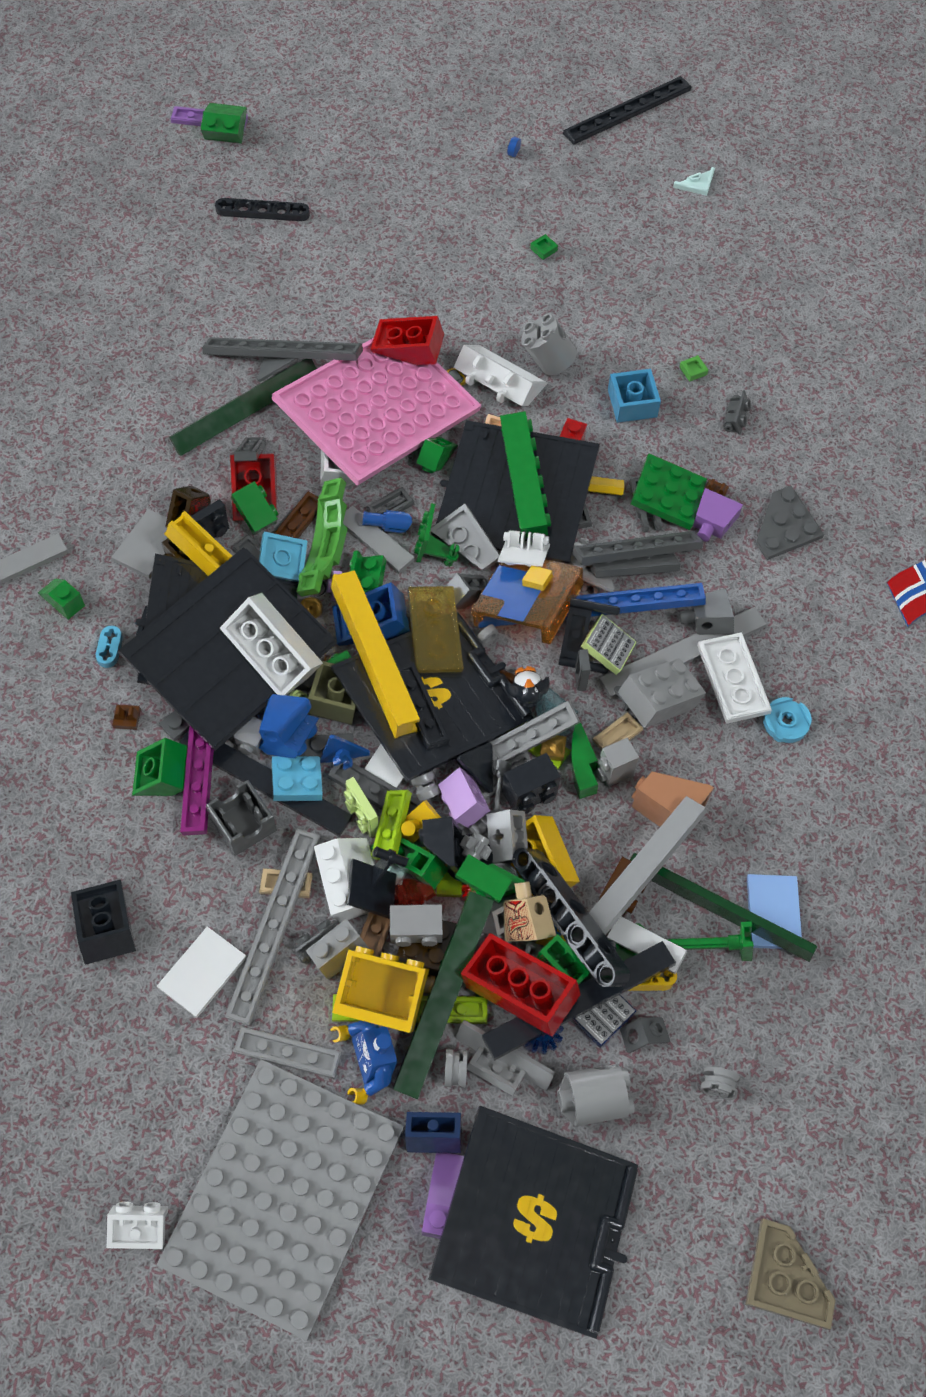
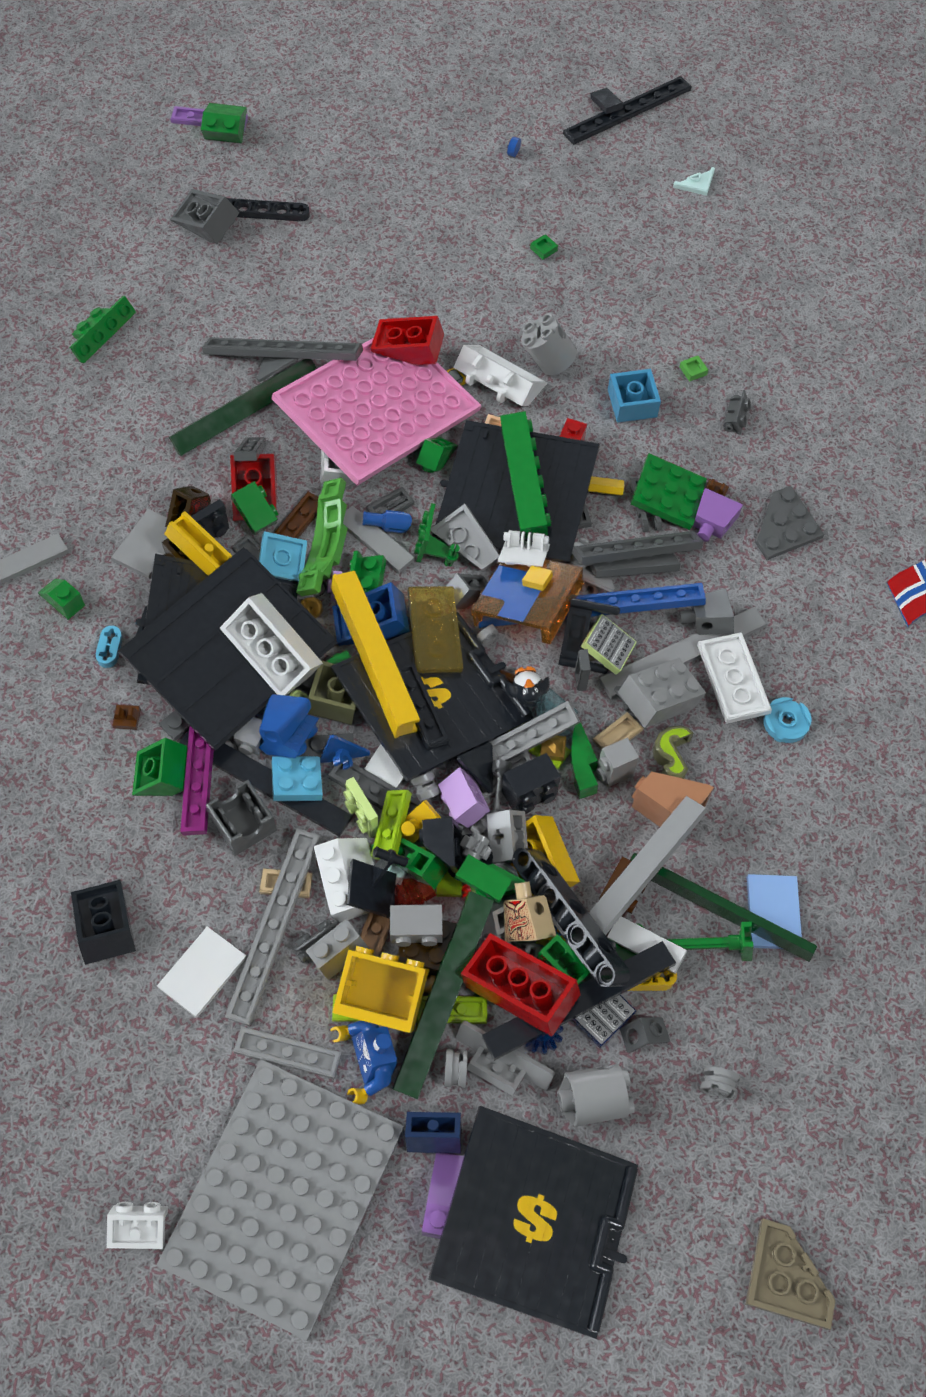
(99, 328): none -> green bracket
(206, 215): none -> dark grey slope
(606, 100): none -> black tile
(666, 752): none -> olive animal

